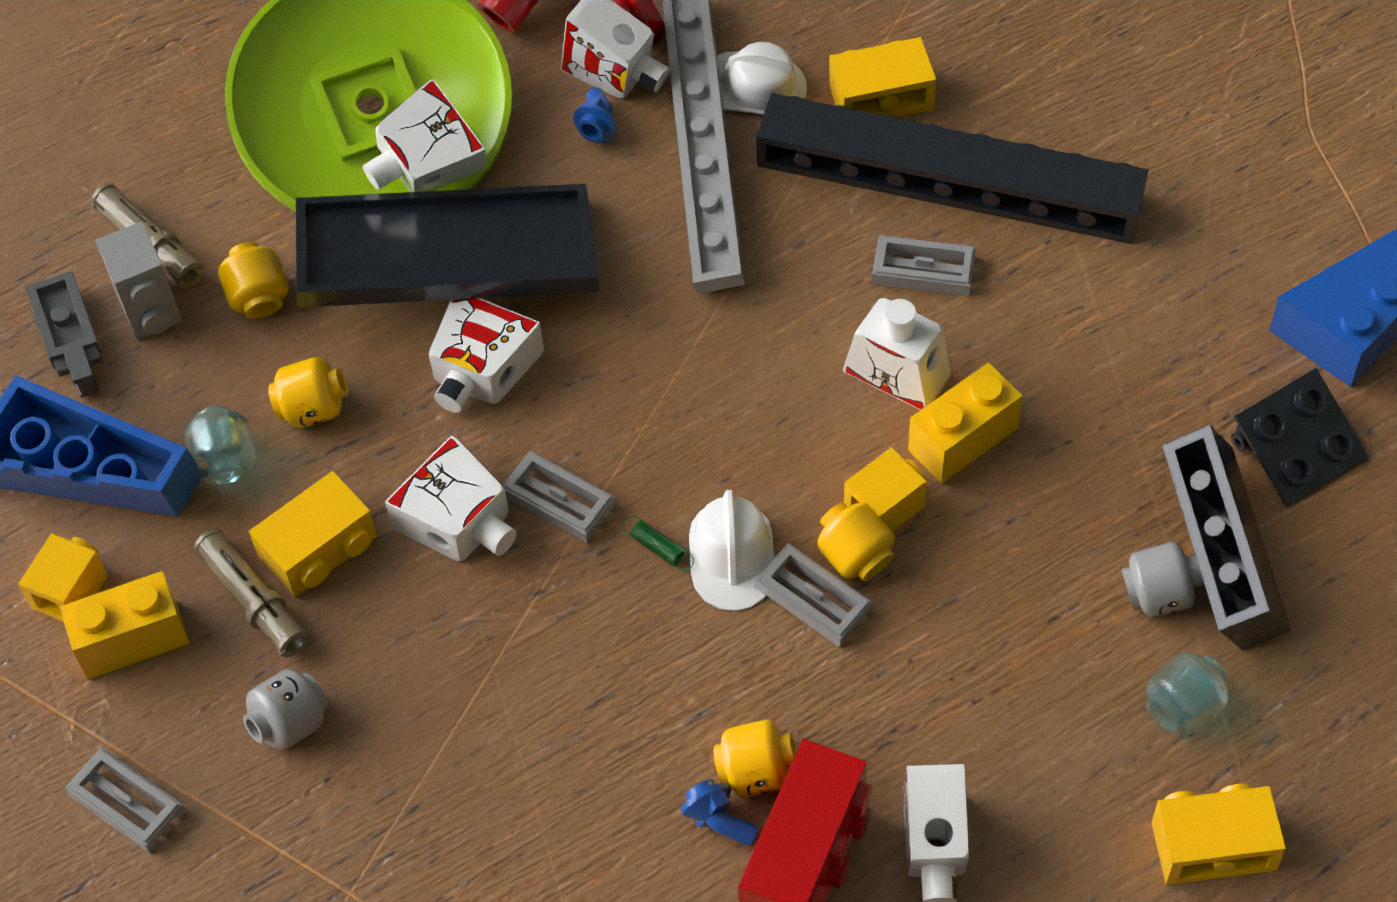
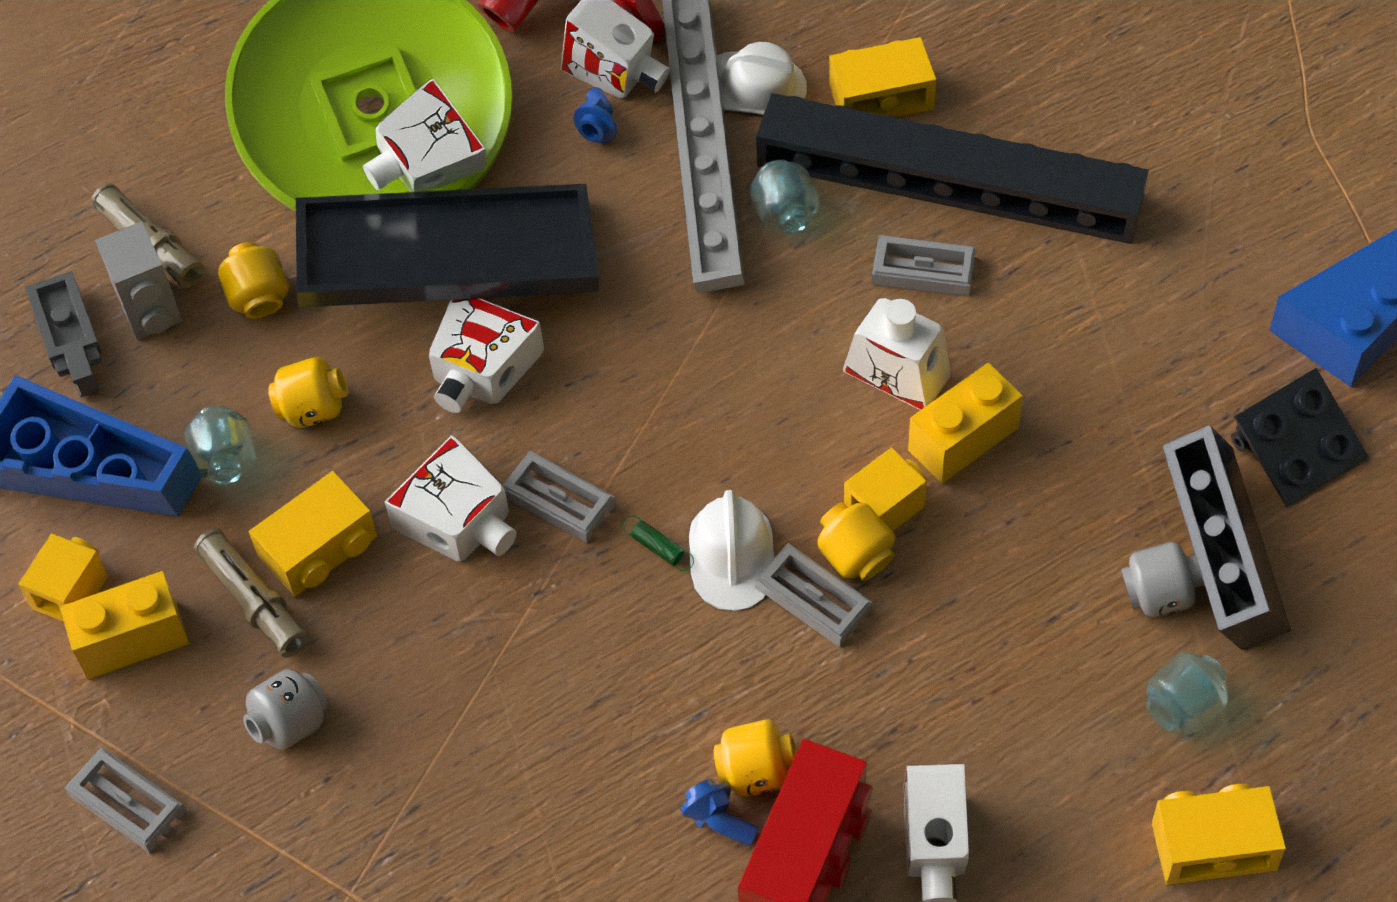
(783, 195): none -> clear light blue head

